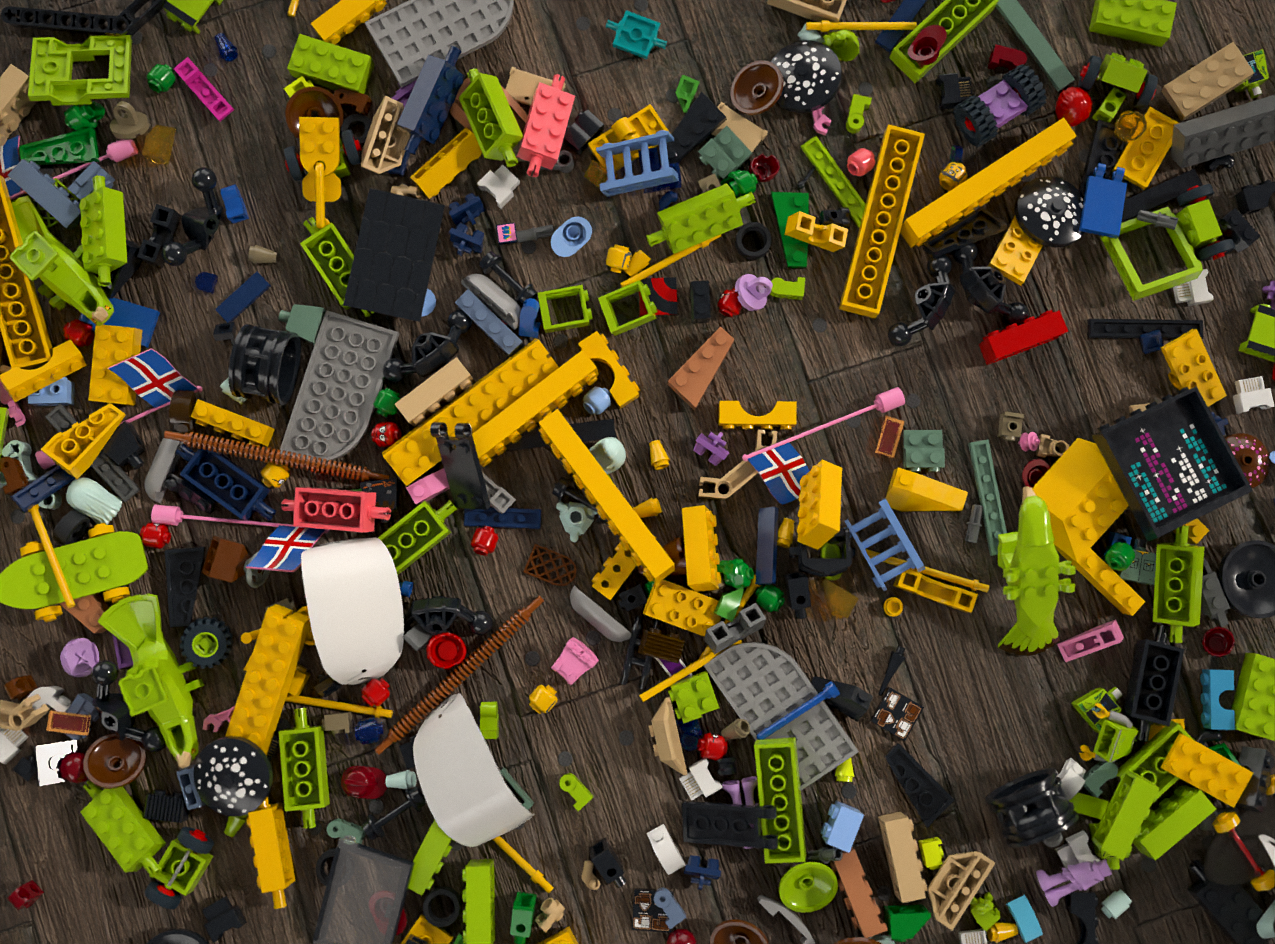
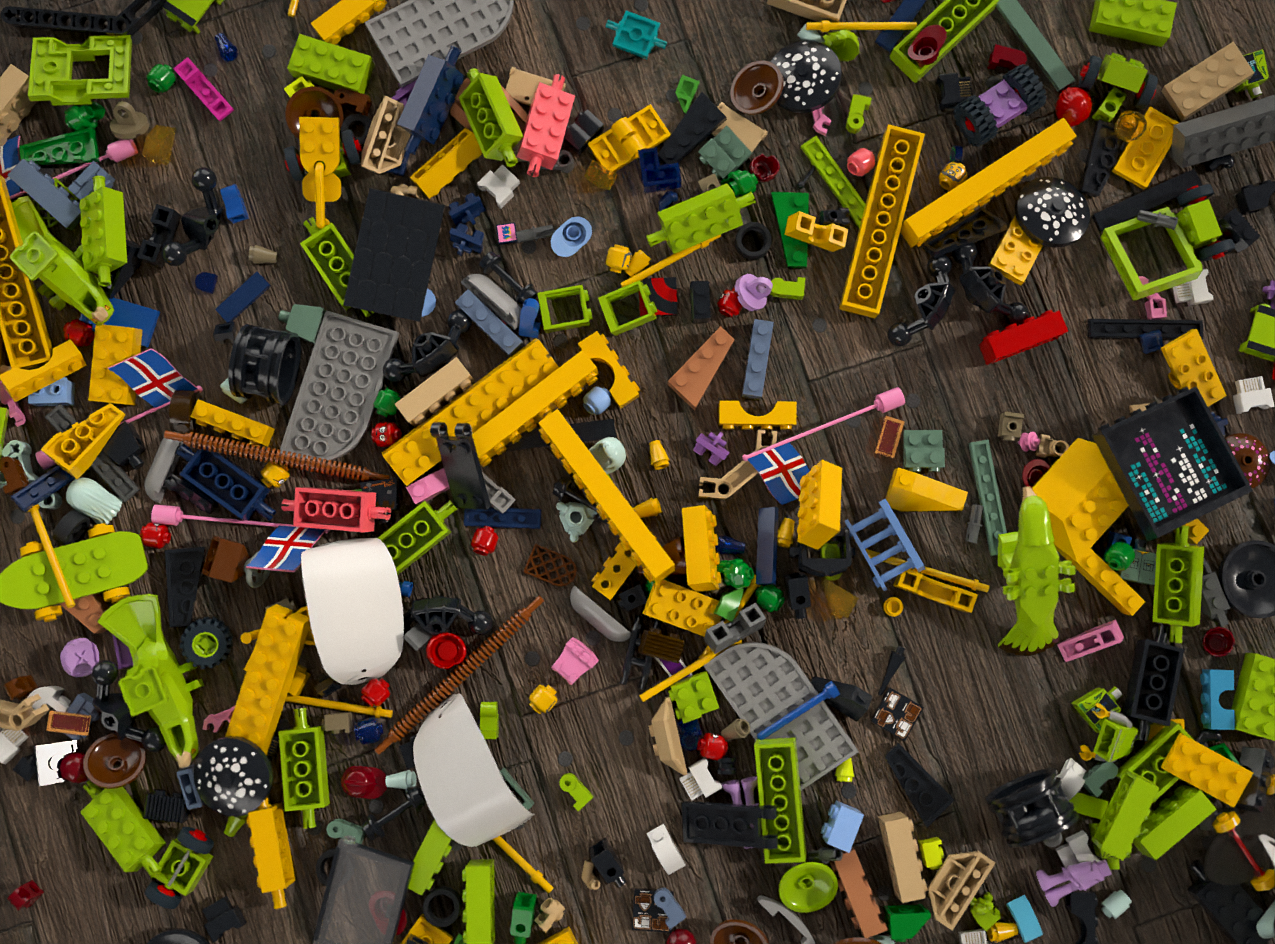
(647, 178): medium blue fence -> none
(711, 871): dark blue hips -> none
(729, 545): none -> clear blue cone
(757, 359): none -> sand blue brick
(1103, 203): blue tile -> none
(1157, 313): none -> bright pink piece

